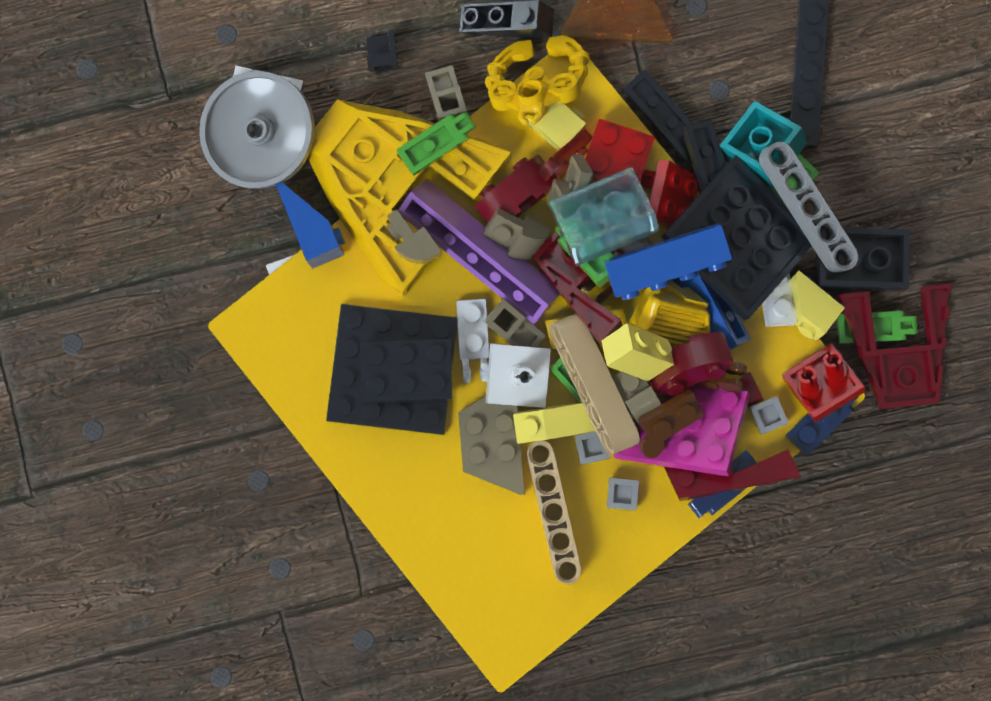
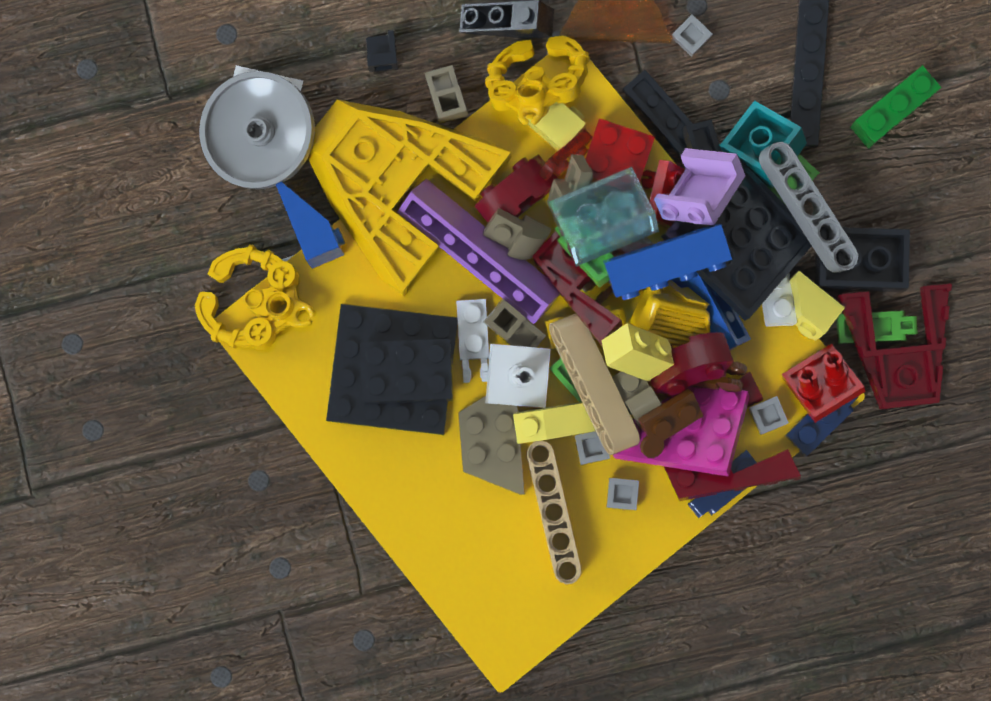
(263, 302): none -> yellow piece
(416, 246): dark tan brick -> none
(436, 142): bright green hinge -> none
(691, 35): none -> light grey plate
(702, 188): none -> lavender panel
(895, 107): none -> green brick

